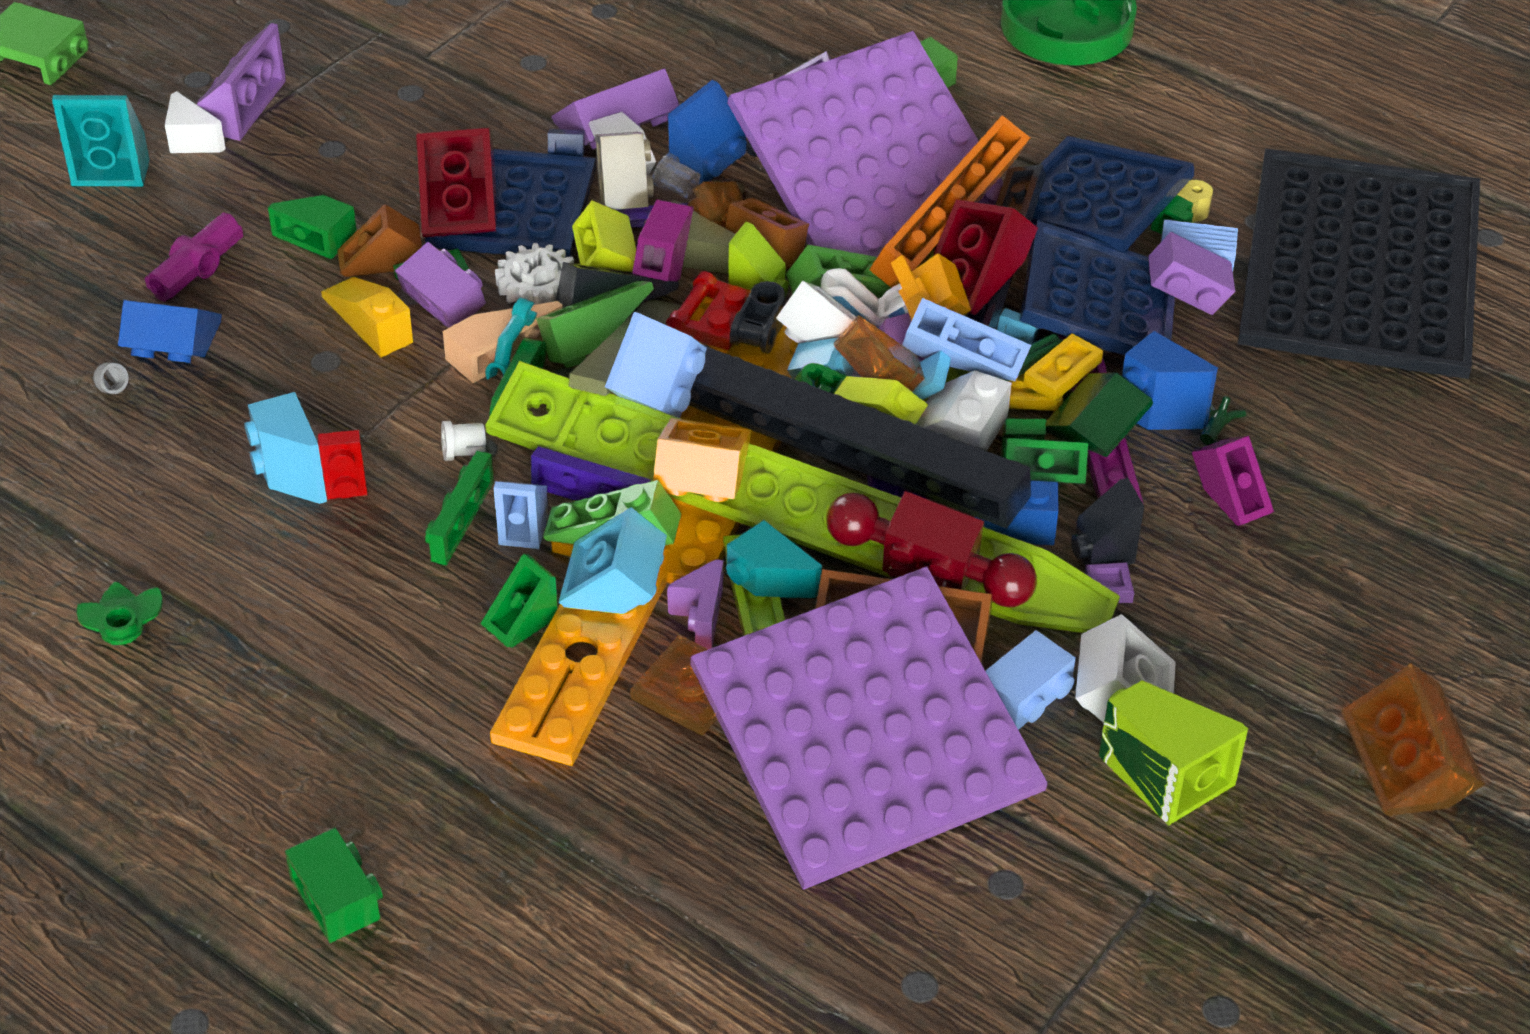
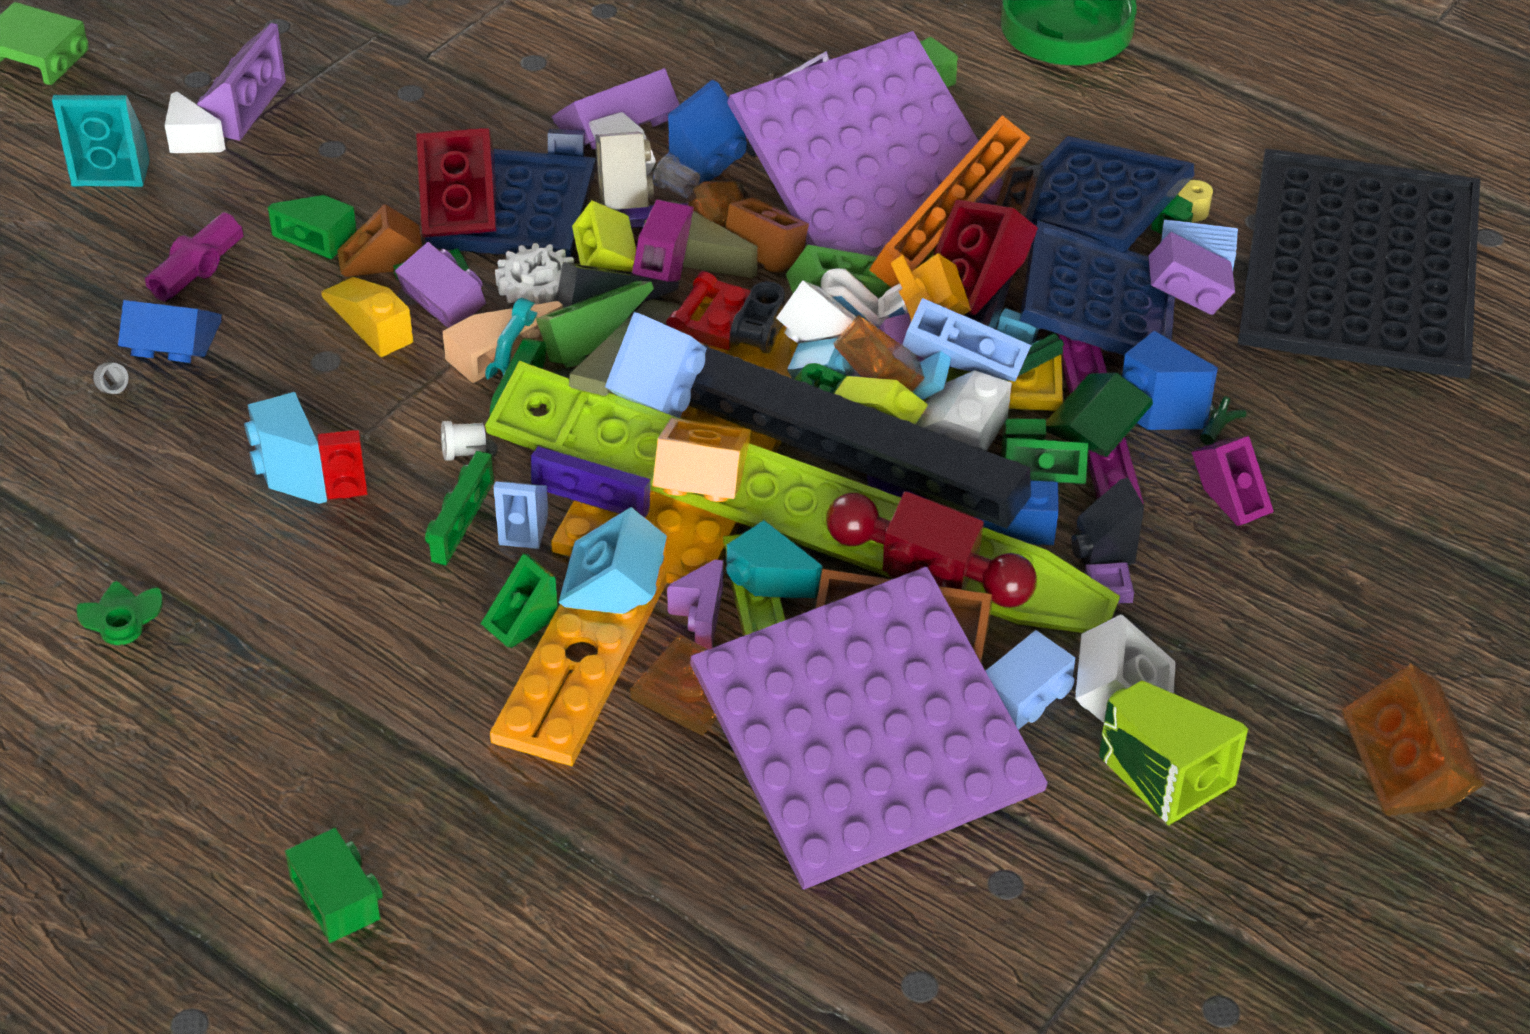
(576, 519): bright green slope -> none
(754, 260): lime slope -> none
(1063, 367): yellow plate -> none

